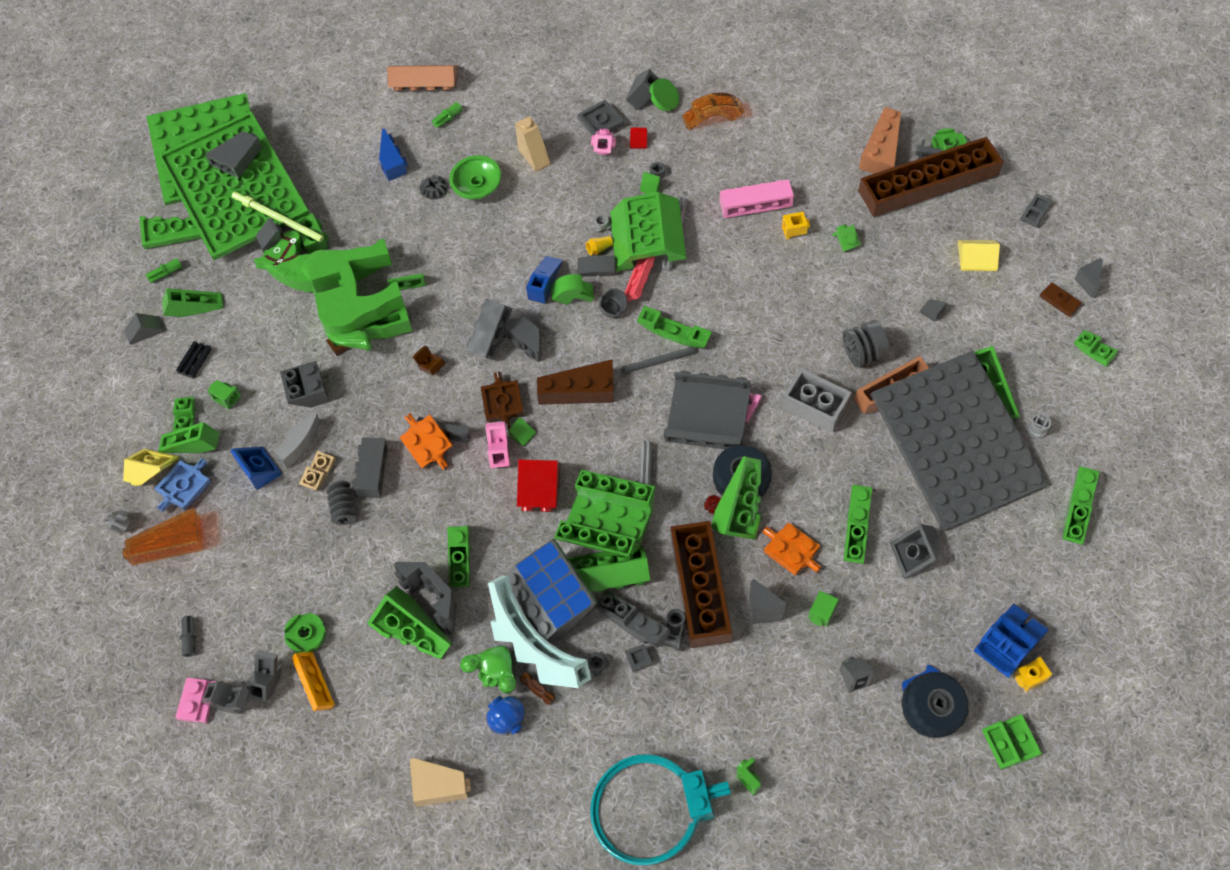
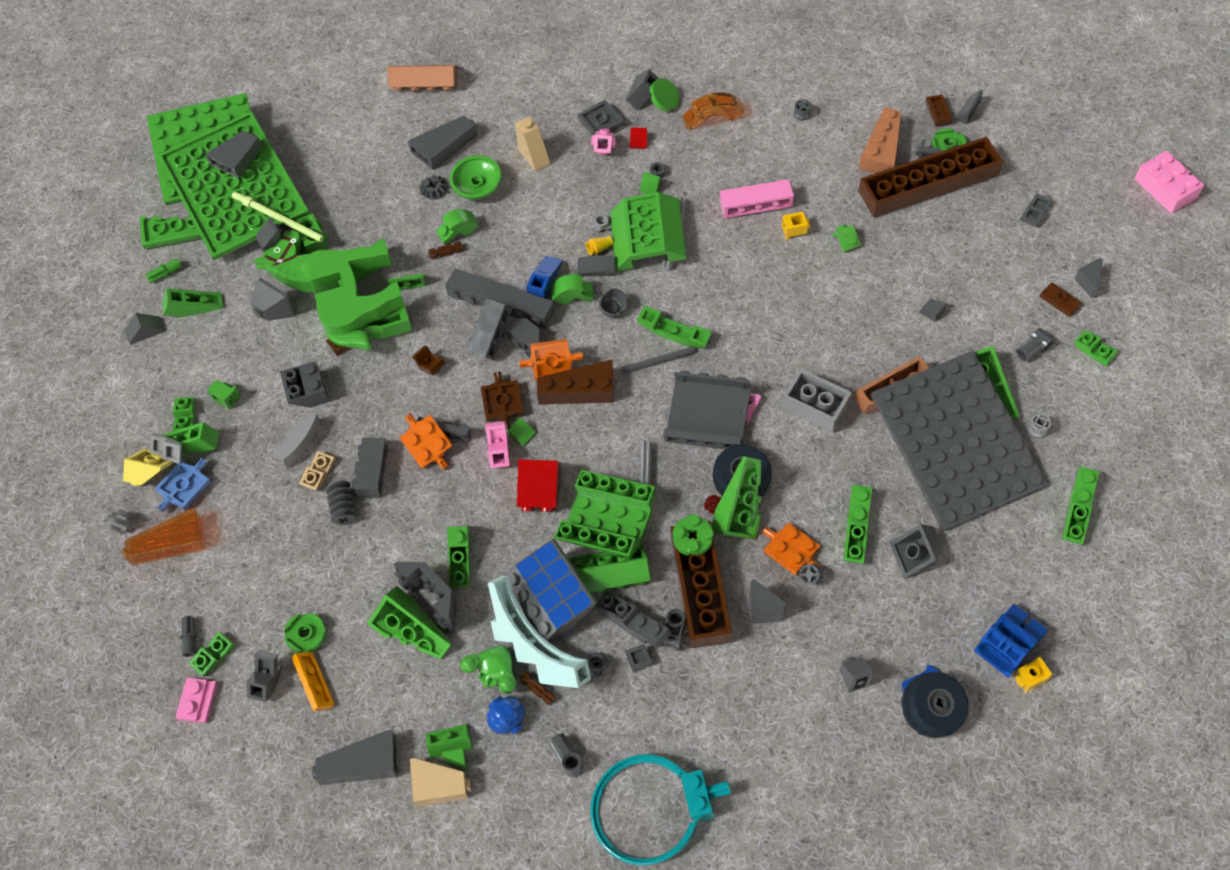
(166, 447): none -> light grey slope
(190, 359): black tile -> none
(209, 657): none -> bright green slope
(225, 697): dark grey brick -> none
(256, 465): blue slope -> none
(271, 302): none -> dark grey slope
(360, 761): none -> dark grey slope
(390, 160): blue slope -> none
(442, 141): none -> dark grey slope
(445, 250): none -> reddish brown axle
(447, 114): bright green axle -> none
(447, 740): none -> bright green slope
(456, 222): none -> bright green brick
(456, 757): none -> bright green slope
(476, 290): none -> dark grey brick
(550, 357): none -> orange plate
(565, 754): none -> dark grey piece
(639, 278): coral plate -> none
(692, 546): none -> bright green plate
(749, 780): bright green bracket -> none
(802, 110): none -> dark grey wheel
(806, 574): none -> dark grey wheel
(822, 609): bright green brick -> none
(866, 343): dark grey wheel -> none
(938, 110): none -> reddish brown plate
(969, 107): none -> dark grey slope
(978, 255): light yellow slope -> none
(1011, 742): bright green slope -> none
(1036, 343): none -> dark grey piece
(1169, 181): none -> bright pink piece

